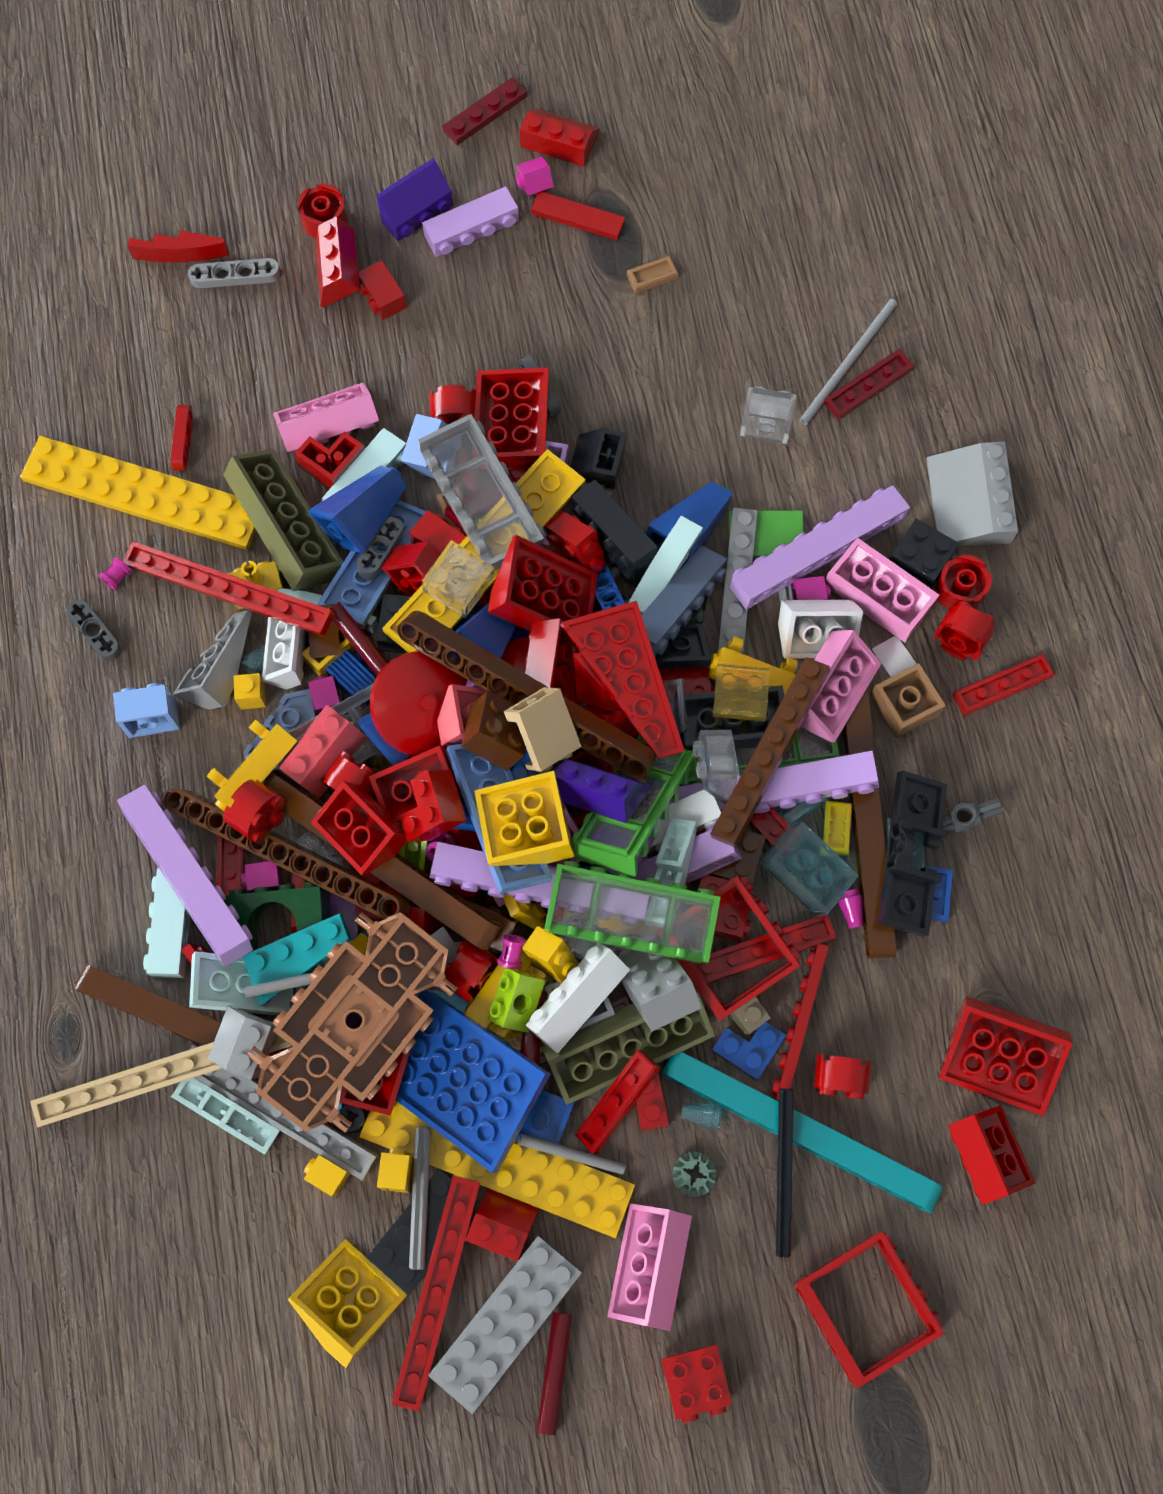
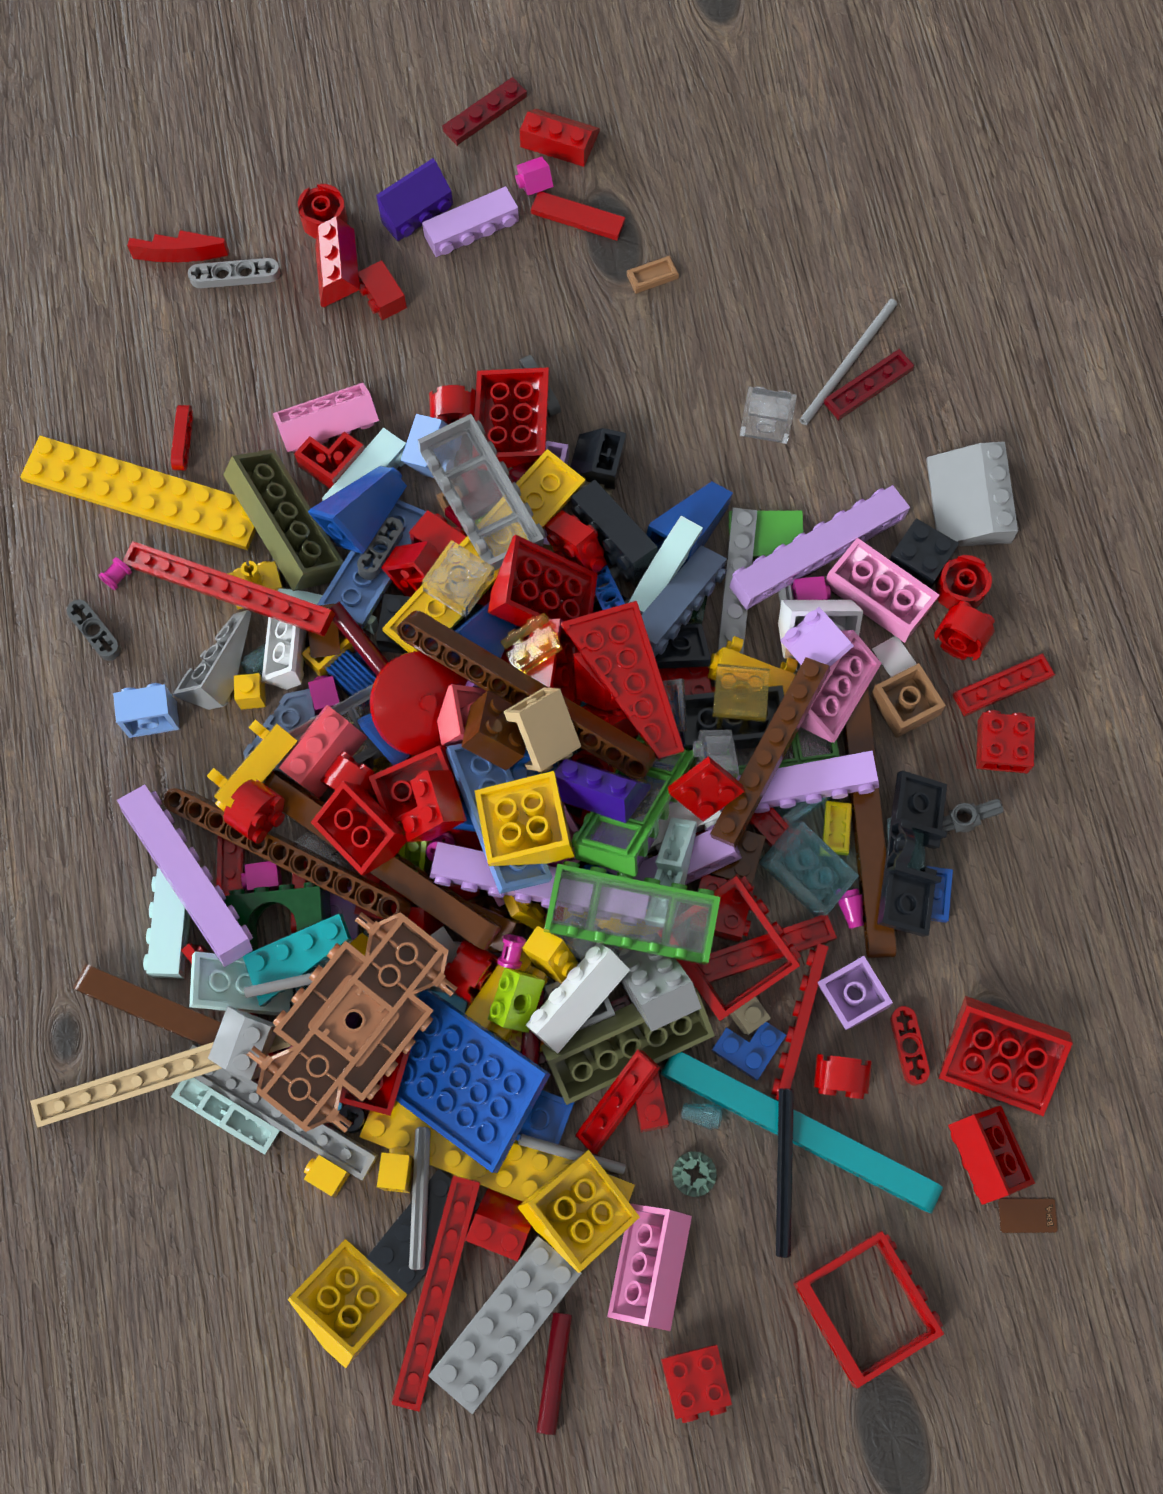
(536, 648): none -> clear yellow plate
(579, 1211): none -> yellow slope
(706, 789): none -> red plate
(817, 639): none -> lavender slope
(855, 993): none -> lavender slope
(903, 1055): none -> red beam
(1005, 742): none -> red brick
(1027, 1216): none -> reddish brown sticker

